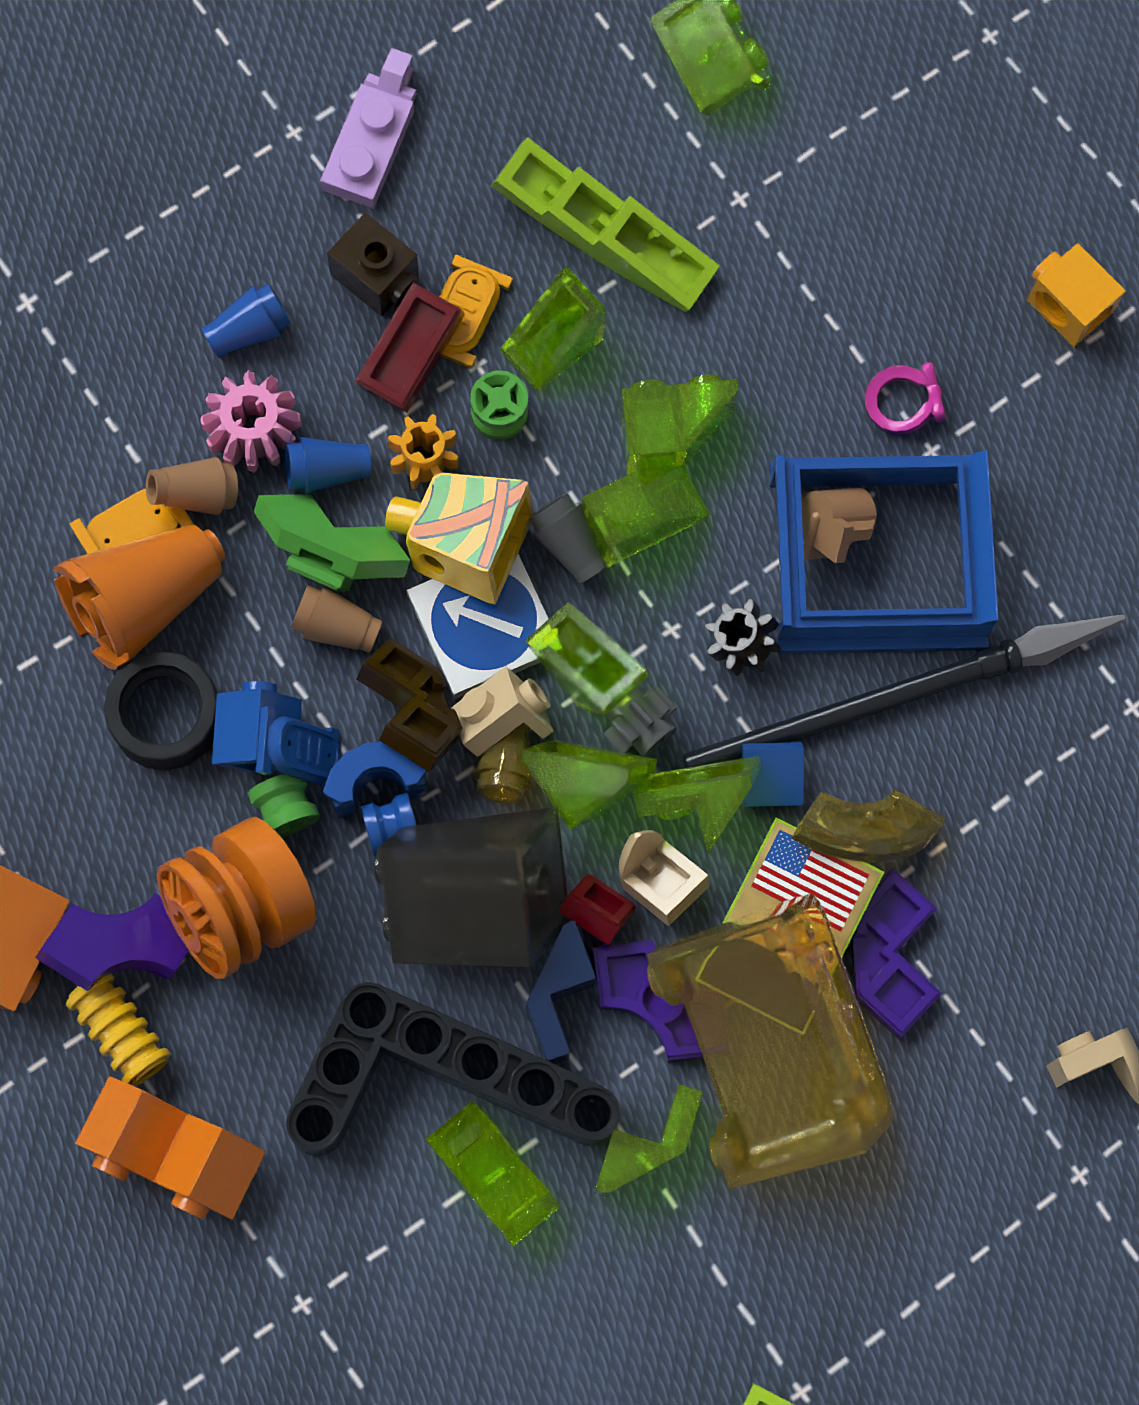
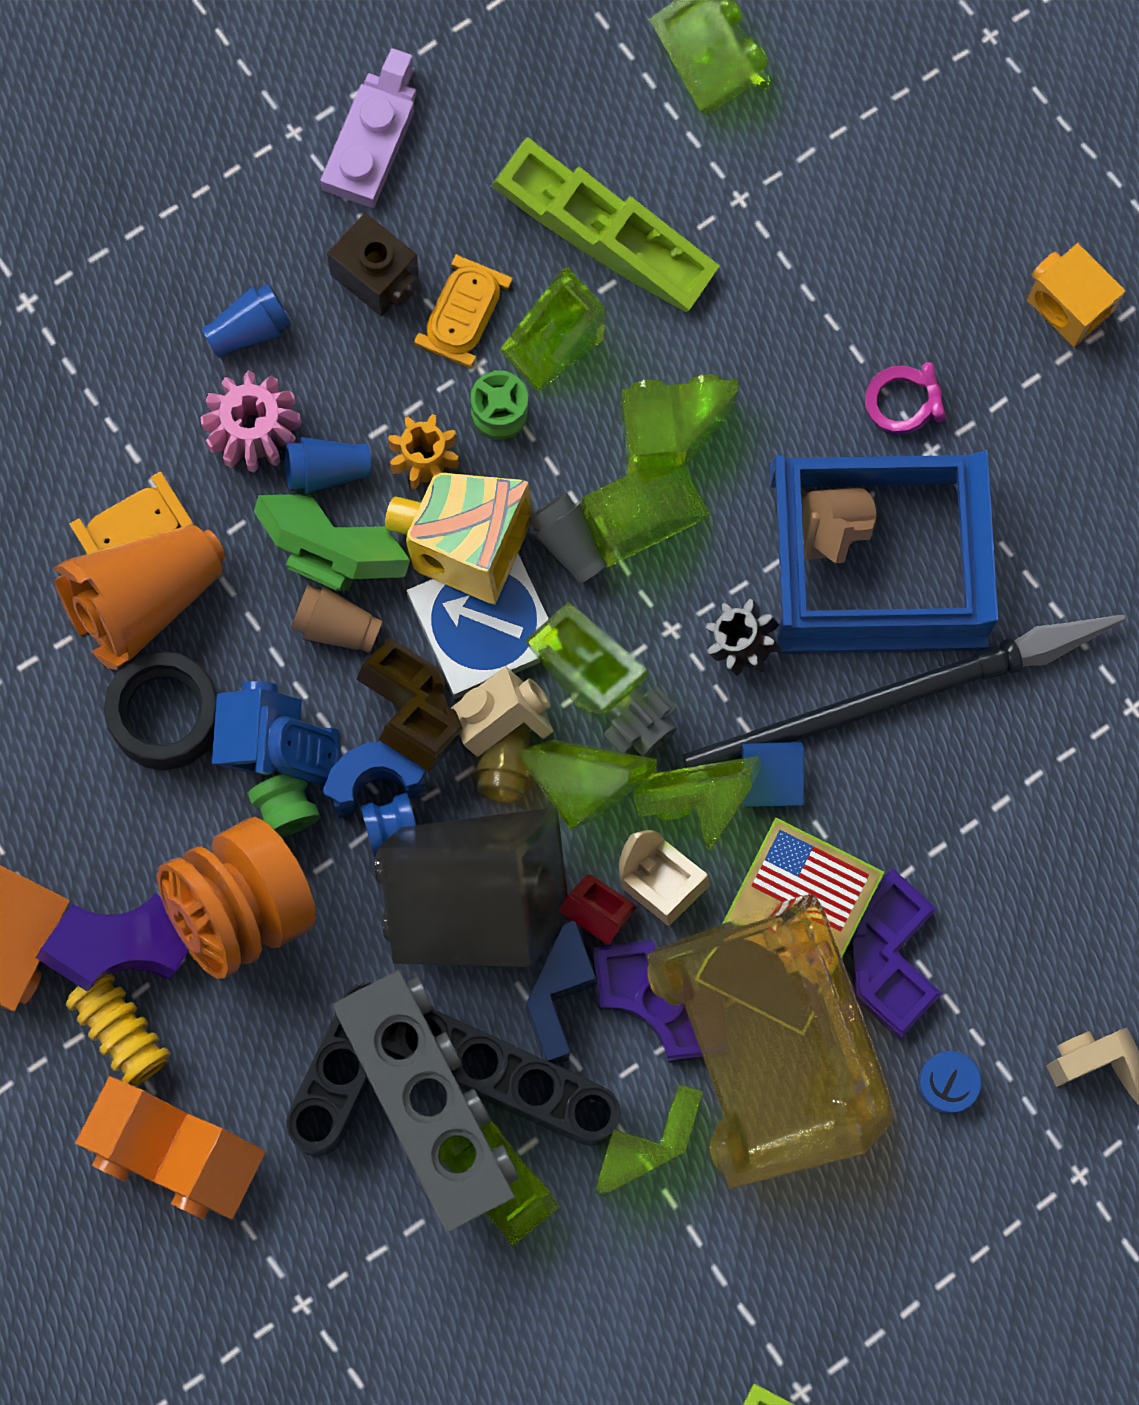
(194, 486): medium nougat cone -> none
(410, 347): dark red tile -> none
(454, 1195): none -> dark grey brick
(868, 831): clear yellow tile -> none
(949, 1082): none -> blue tile

